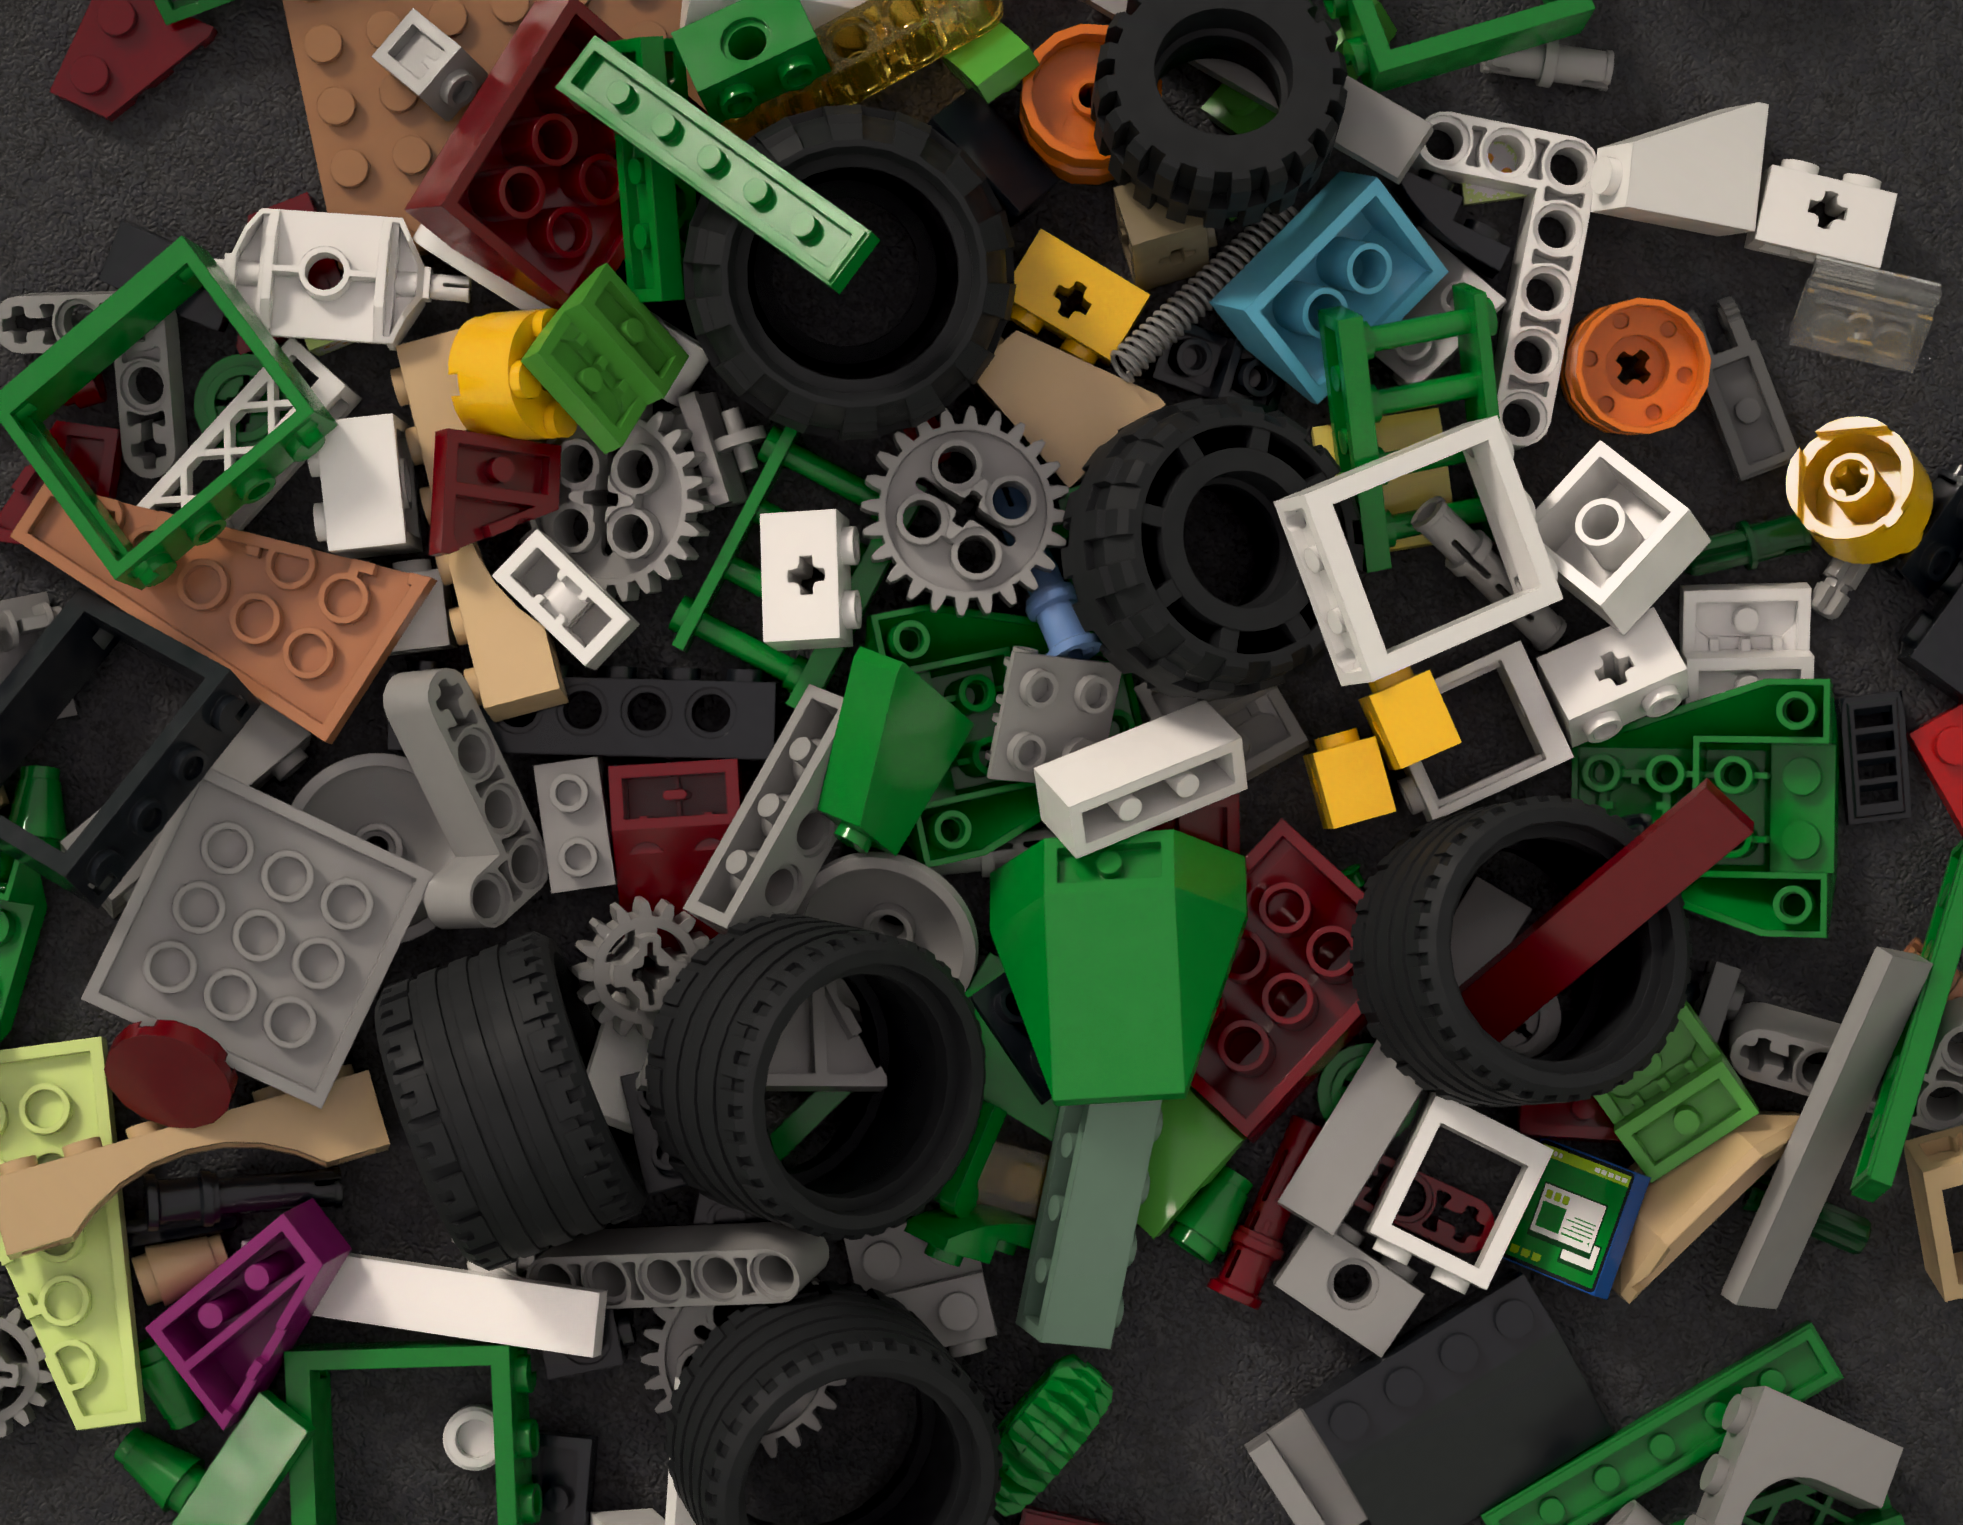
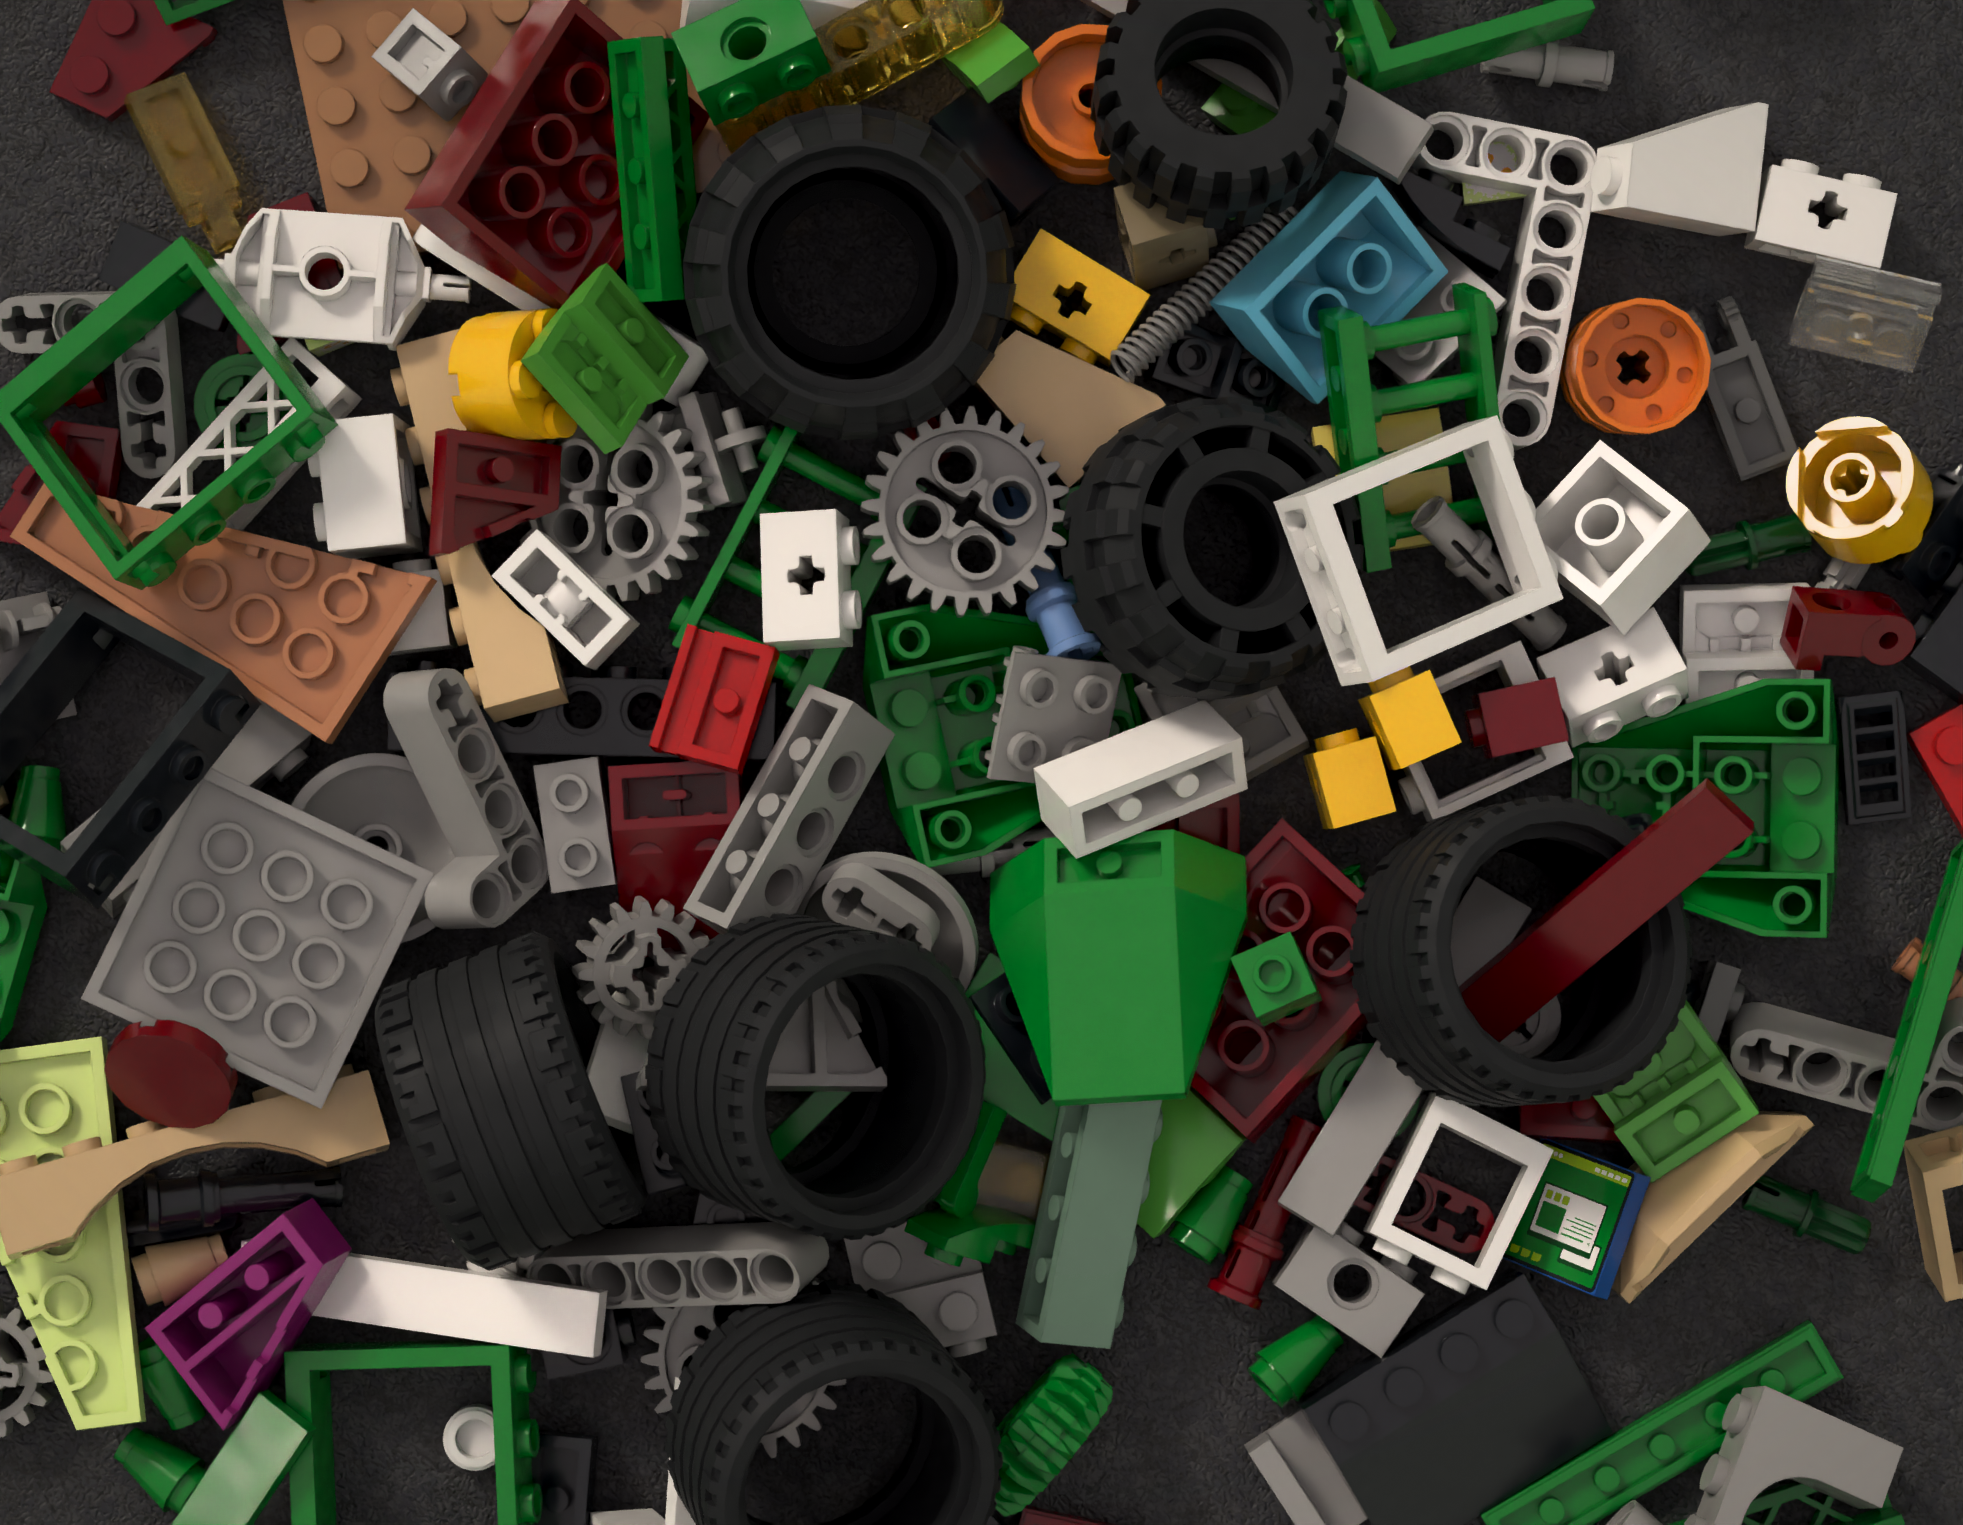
(188, 157): none -> clear yellow hinge
(714, 699): none -> red plate
(718, 164): tile -> none
(883, 906): none -> light grey beam
(887, 753): green slope -> none
(1276, 978): none -> green brick
(1295, 1360): none -> green cone
(1516, 718): none -> dark red brick
(1826, 1128): light grey tile -> none
(1844, 625): none -> dark red leg

